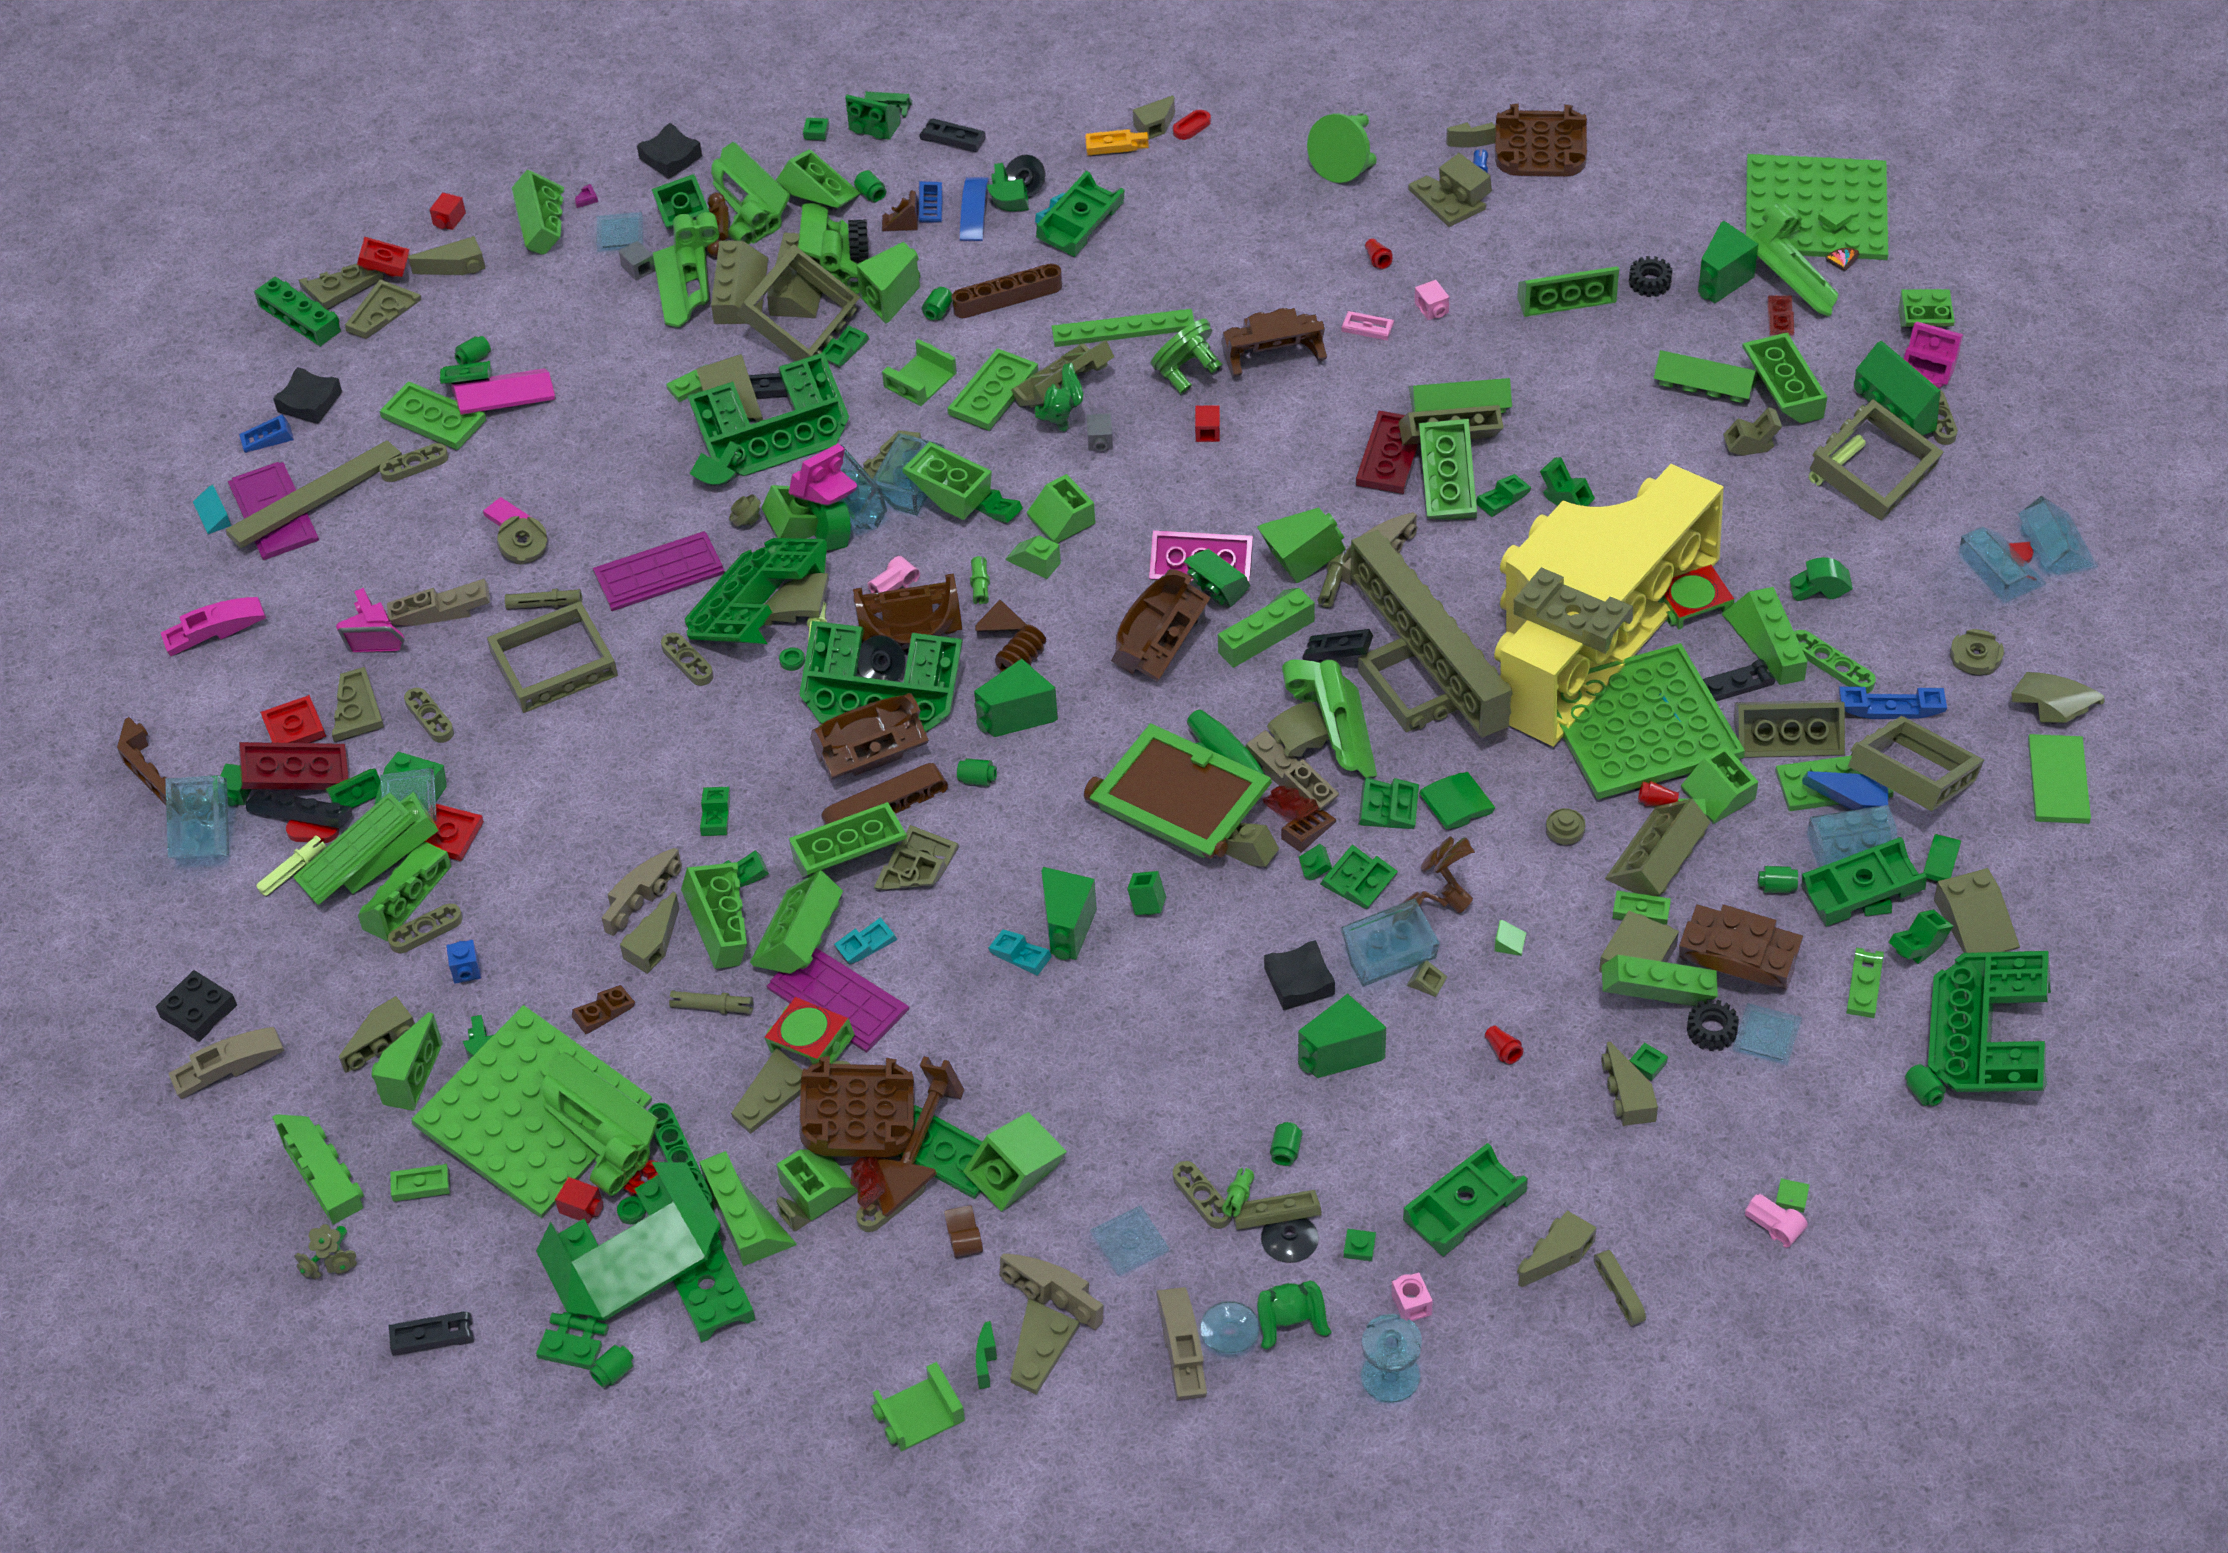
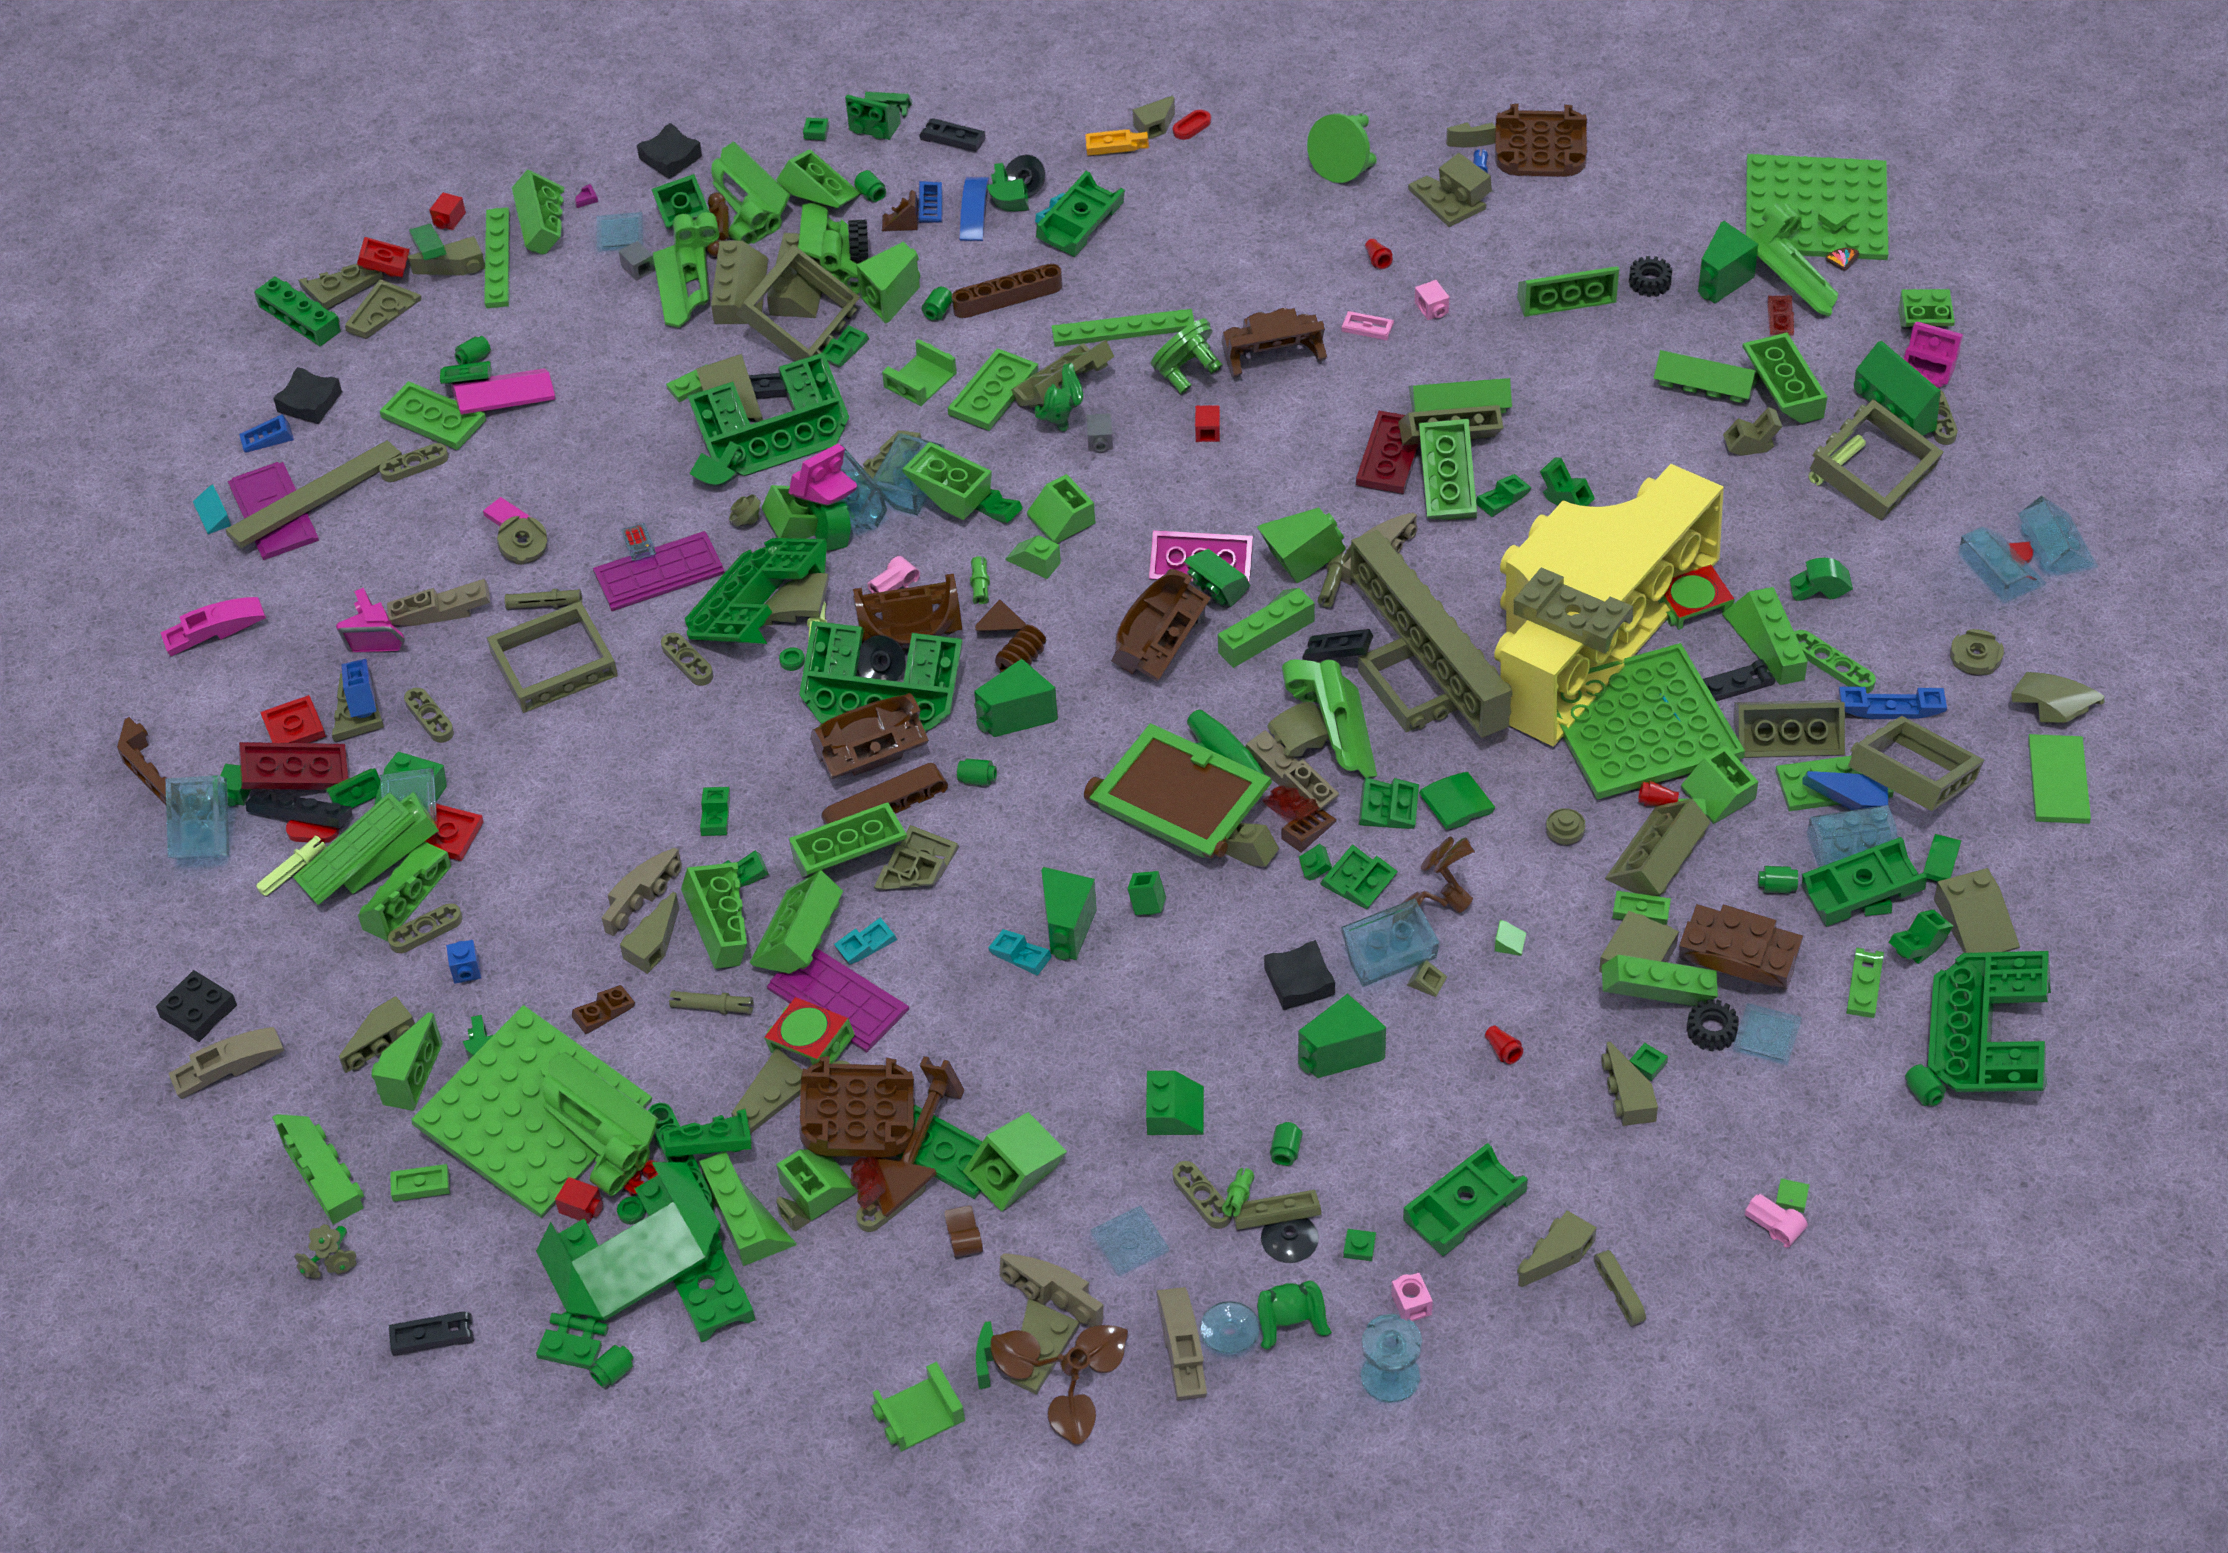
(358, 688): none -> blue slope
(427, 242): none -> green tile
(497, 257): none -> bright green plate
(638, 541): none -> tile
(718, 1136): none -> green wing
(1096, 1346): none -> reddish brown plant
(1174, 1104): none -> green slope

